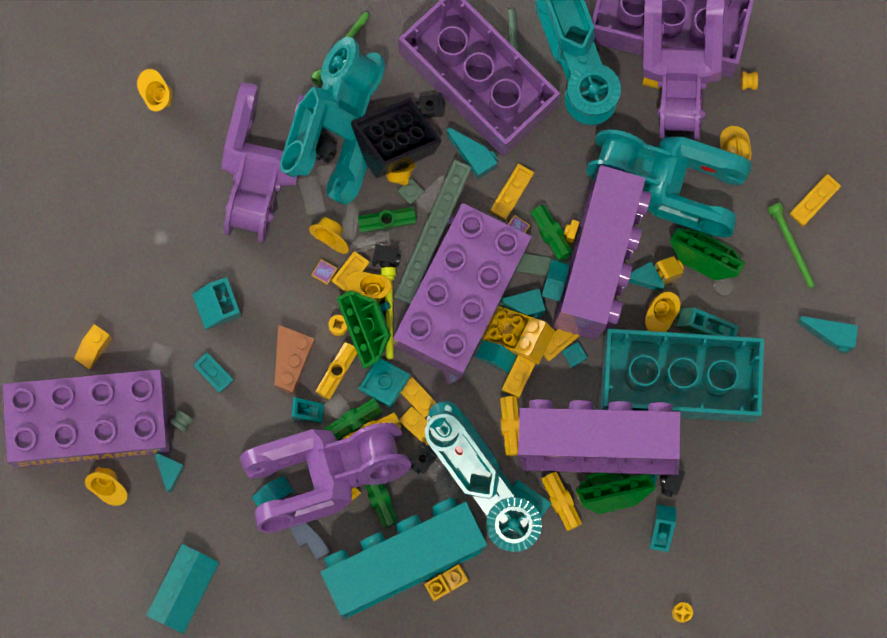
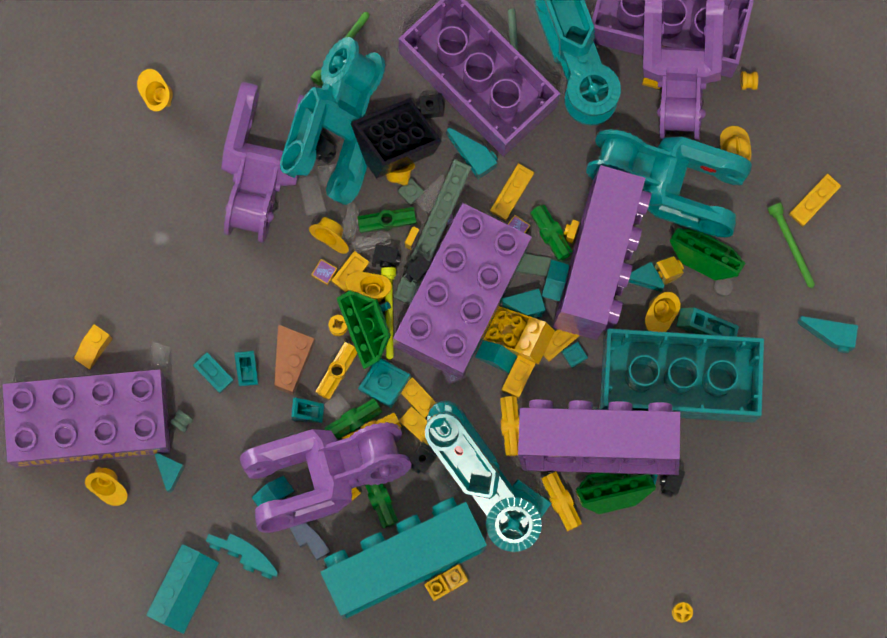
(216, 304): teal slope -> none
(246, 368): none -> teal slope
(251, 557): none -> teal slope
(412, 237): none -> yellow tile
(416, 268): none -> black brick
(663, 528): teal slope -> none

